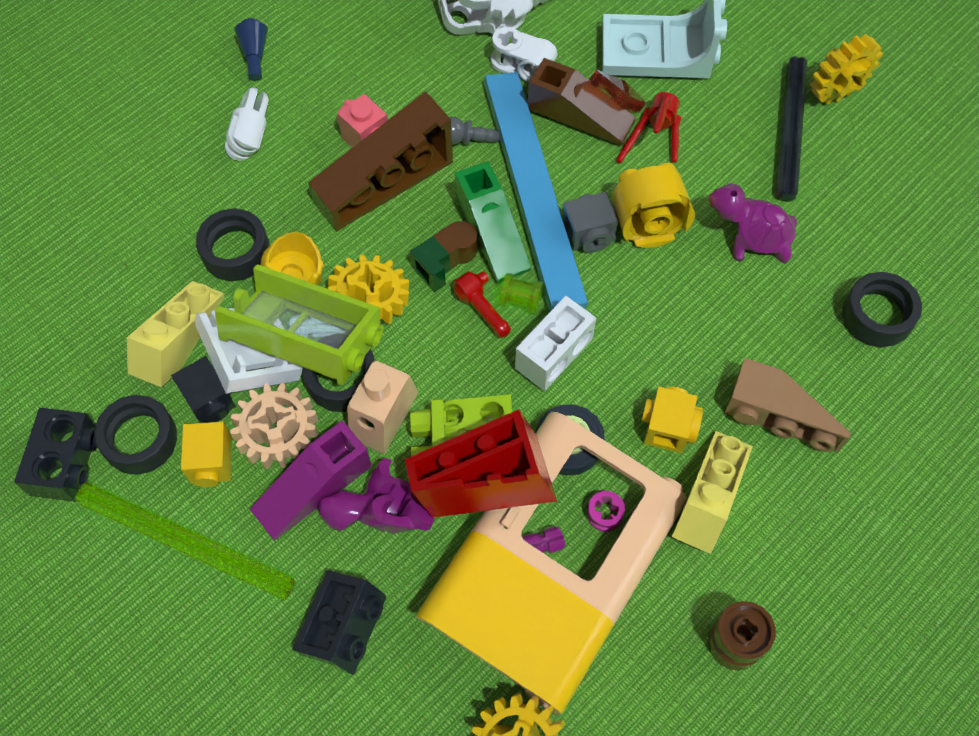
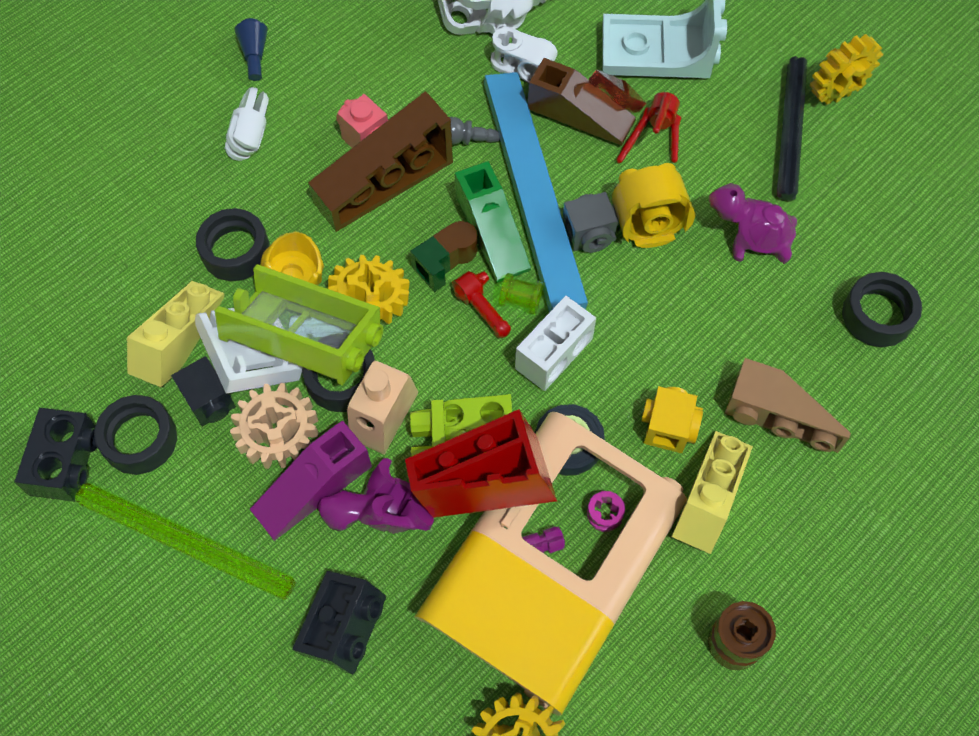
(206, 453): yellow brick -> none

